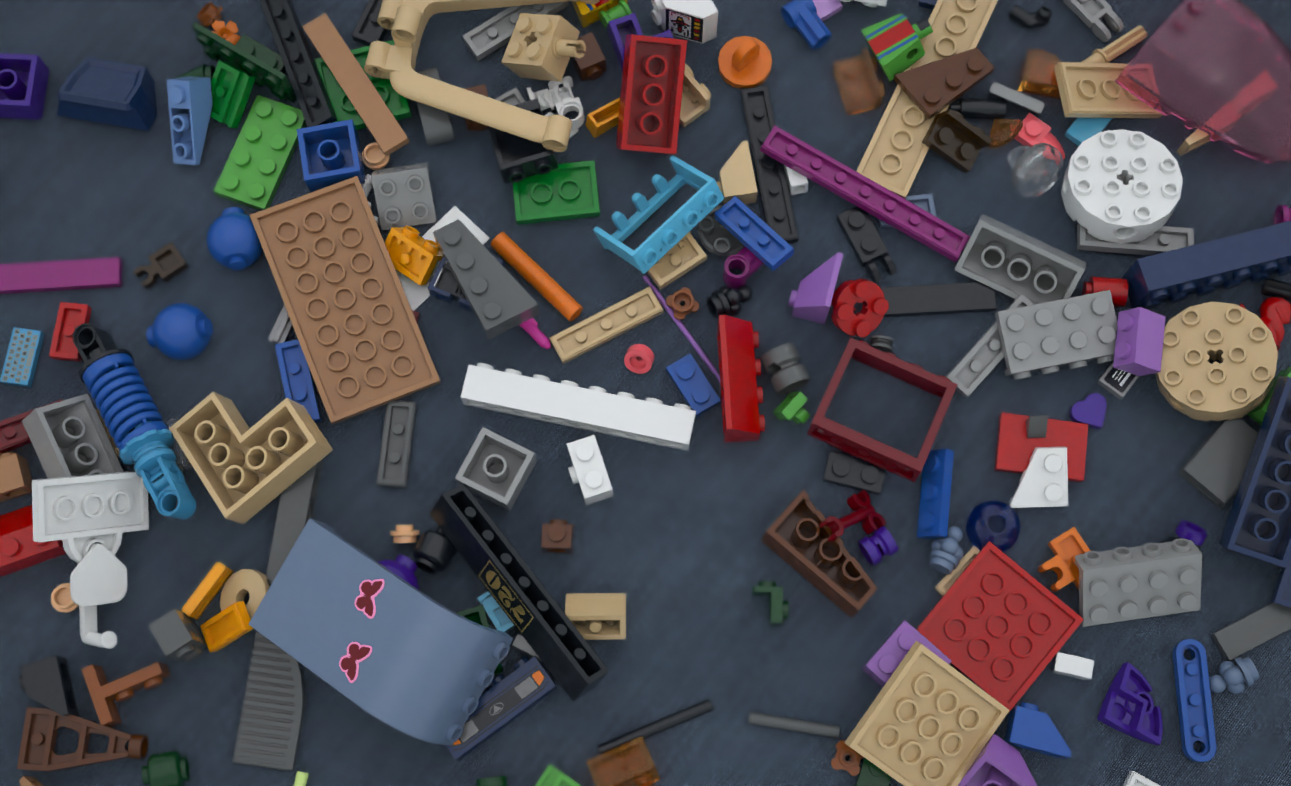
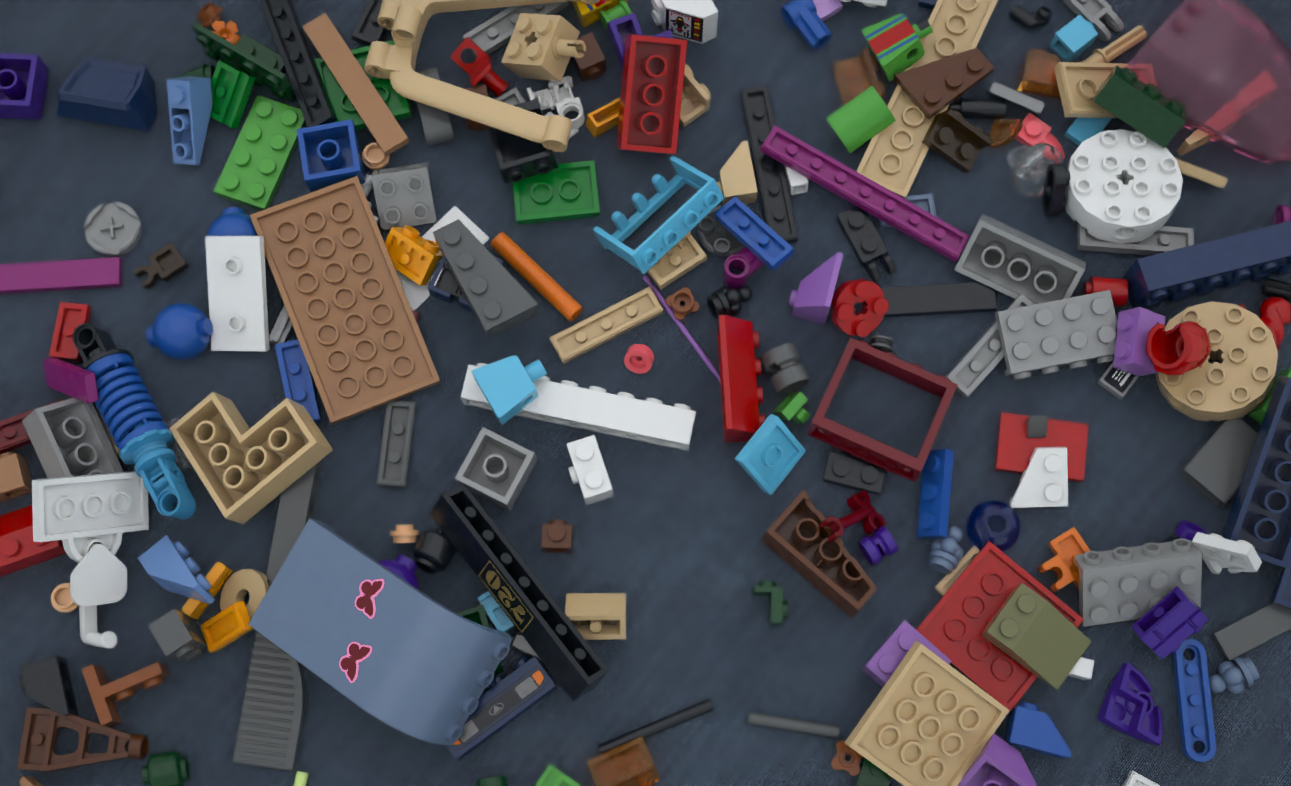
(22, 357): tile -> none
(70, 380): none -> magenta tile
(113, 229): none -> light grey tile
(174, 572): none -> medium blue slope
(237, 293): none -> white plate
(479, 69): none -> red bracket
(508, 385): none -> medium azure torso
(538, 336): dark pink piece -> none
(693, 385): blue plate -> none
(744, 62): orange tile -> none
(770, 454): none -> medium azure plate
(860, 119): none -> bright green brick
(1036, 636): none -> olive slope
(1054, 190): none -> black plate
(1073, 39): none -> medium azure brick
(1090, 411): dark purple tile -> none
(1141, 105): none -> dark green brick
(1170, 623): none -> dark purple brick
(1179, 348): none -> red helmet
(1202, 174): none -> tan tile
(1226, 553): none -> white wing

